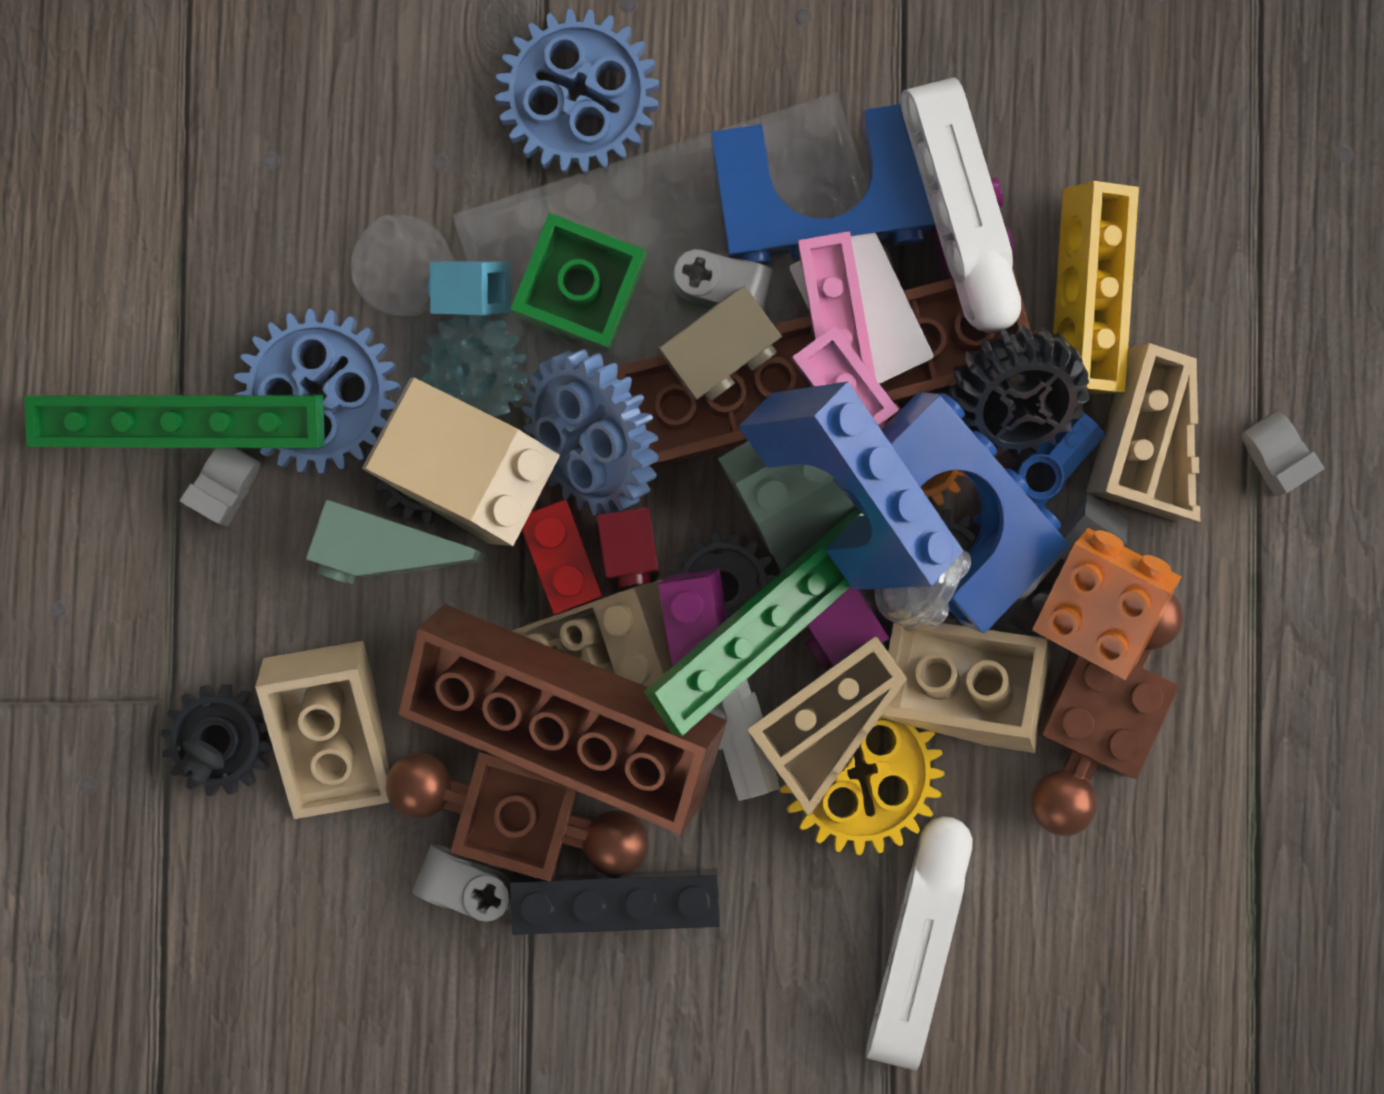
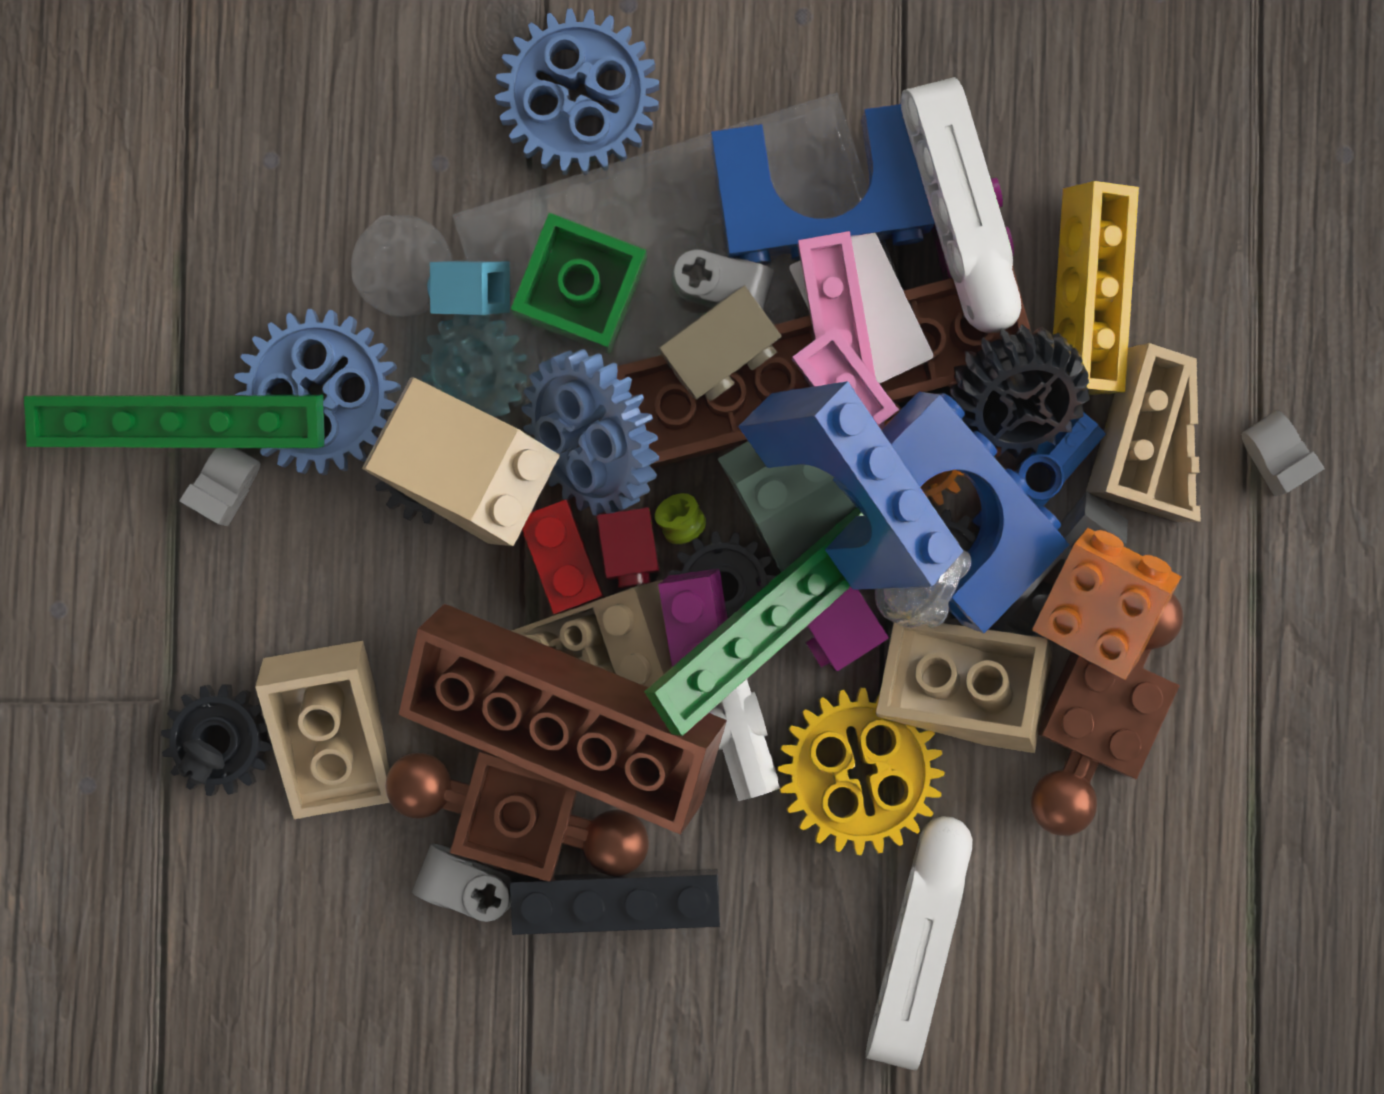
(371, 547): sand green slope -> none
(680, 518): none -> lime bush
(828, 720): tan wedge -> none

